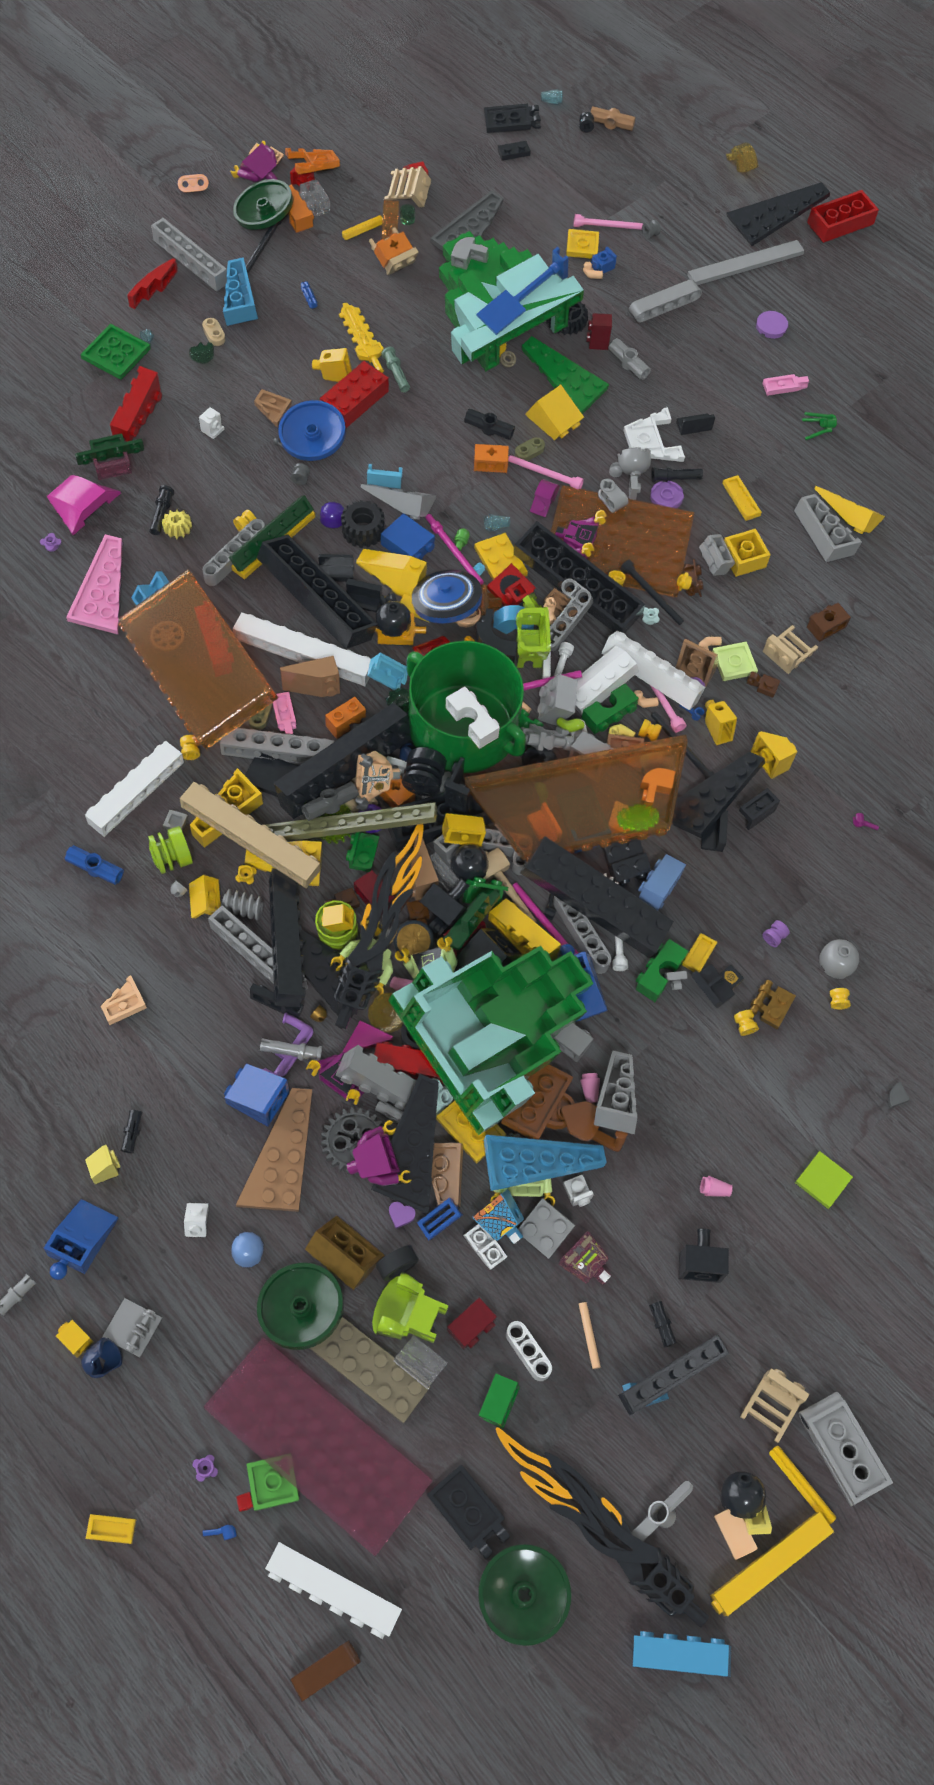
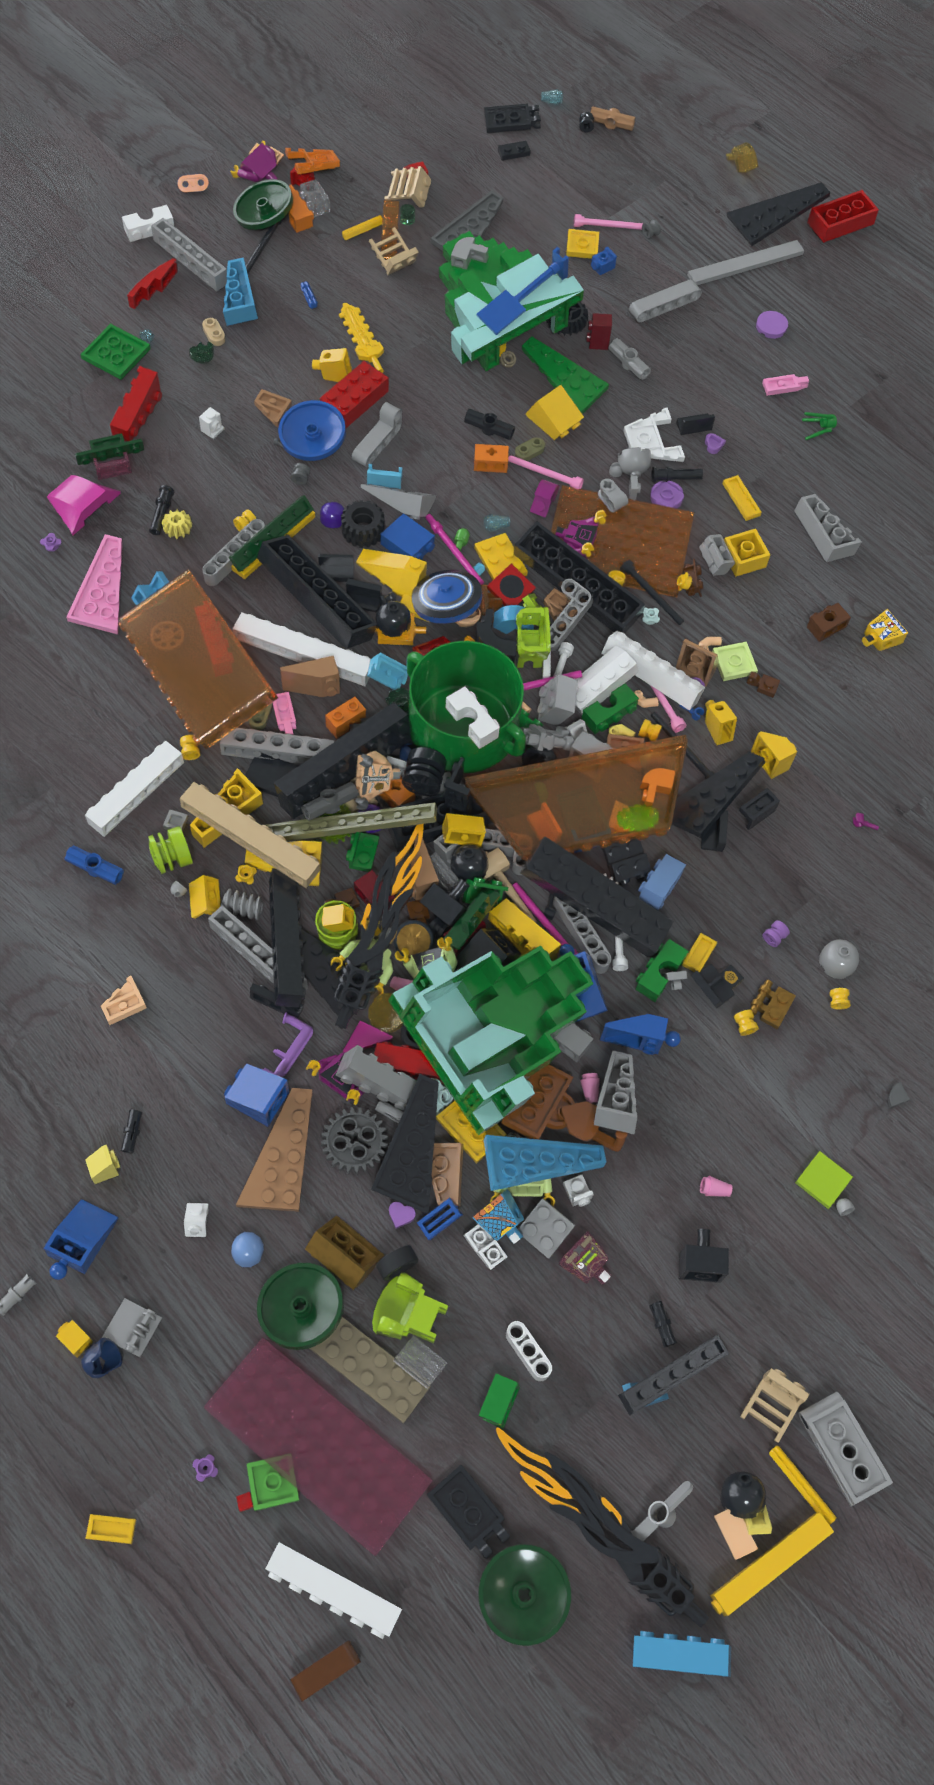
(139, 228): none -> white arch
(228, 1532): blue hand -> none
(301, 1051): light grey pin -> none
(319, 1014): pearl gold hinge -> none
(376, 1158): magenta torso -> none
(379, 436): none -> light grey beam
(391, 247): orange brick -> none
(393, 364): sand green pin -> none
(472, 1324): dark red brick -> none
(523, 589): red brick -> none
(551, 604): light nougat arm -> none
(571, 725): lime arm -> none
(589, 1335): light nougat bar -> none
(590, 272): light nougat arm -> none
(640, 1033): none -> blue slope
(714, 443): none -> medium lavender tile
(785, 653): tan plate -> none
(844, 1207): none -> light grey hinge
(855, 515): yellow wedge -> none
(884, 632): none -> yellow torso

